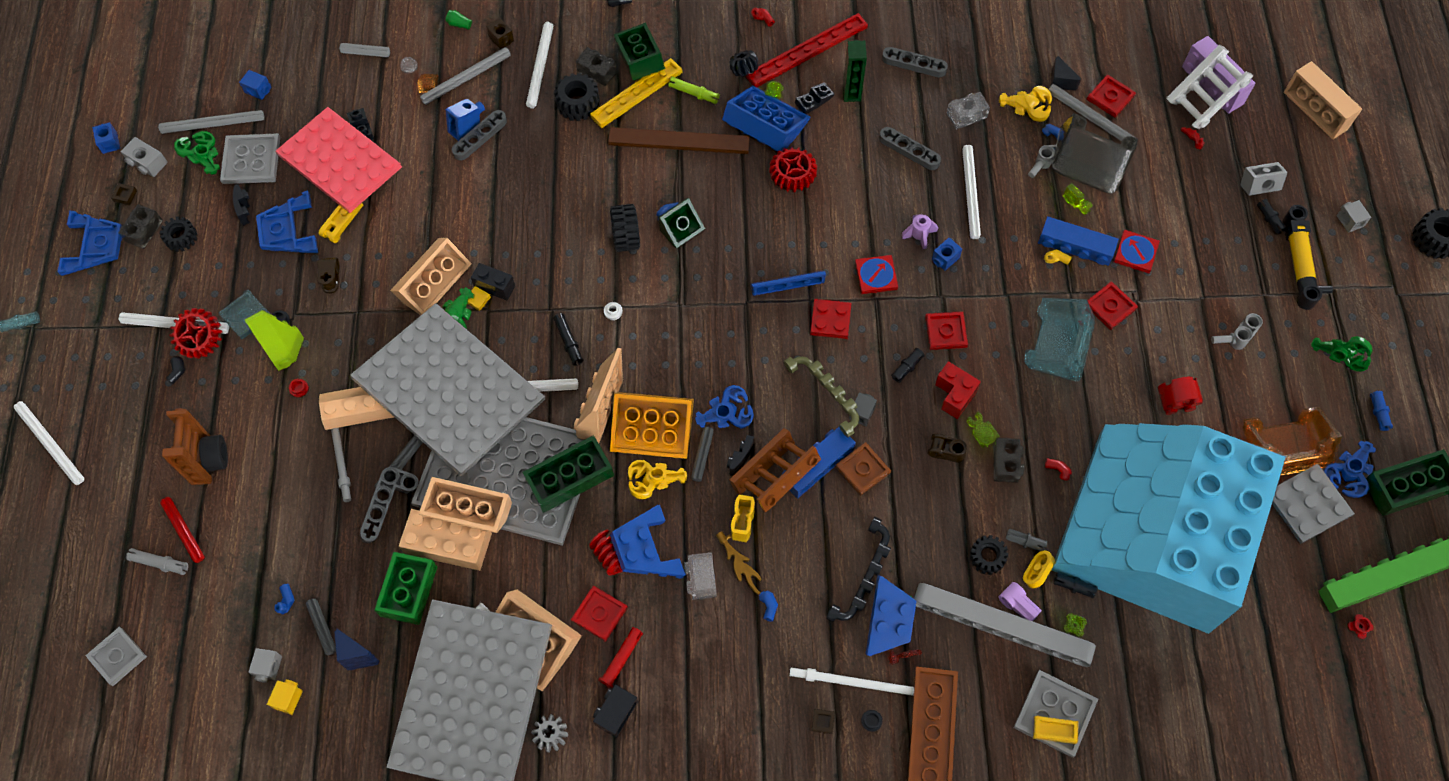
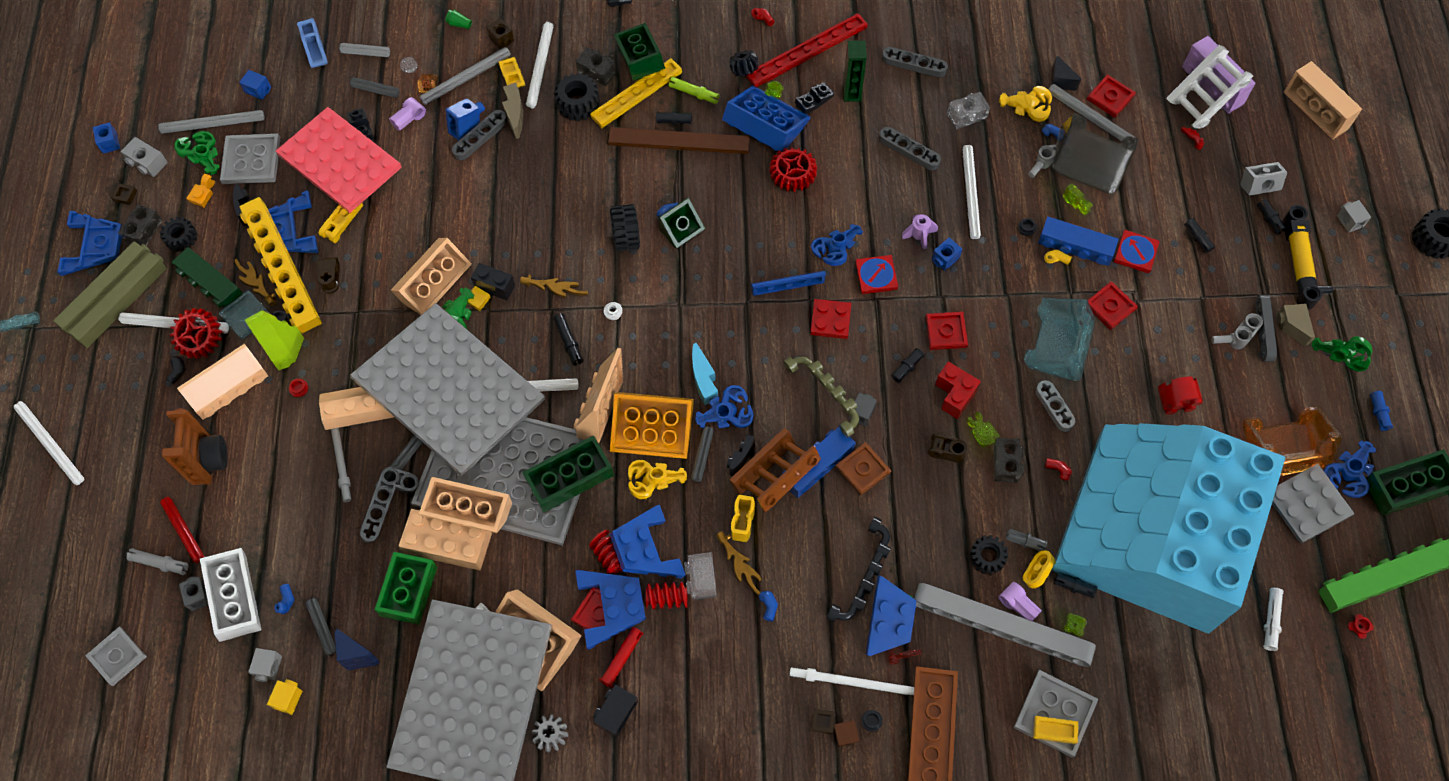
(110, 294): none -> olive brick
(199, 599): none -> dark grey brick
(201, 193): none -> light orange plate
(206, 277): none -> dark green brick
(223, 382): none -> light nougat slope
(230, 594): none -> white brick
(251, 280): none -> pearl gold piece
(256, 210): none -> yellow brick
(312, 43): none -> medium blue slope
(374, 87): none -> dark grey axle
(411, 110): none -> lavender piece
(511, 72): none -> yellow slope
(513, 108): none -> dark tan slope
(554, 287): none -> pearl gold piece
(620, 602): none -> blue wing
(666, 595): none -> red piece
(674, 117): none -> black pin
(703, 375): none -> medium azure slope
(836, 245): none -> blue animal
(846, 733): none -> reddish brown tile
(1027, 227): none -> black plate
(1067, 415): none -> light grey beam
(1199, 235): none -> black pin
(1266, 331): none -> dark grey beam
(1273, 626): none -> white pin
(1296, 323): none -> dark tan slope

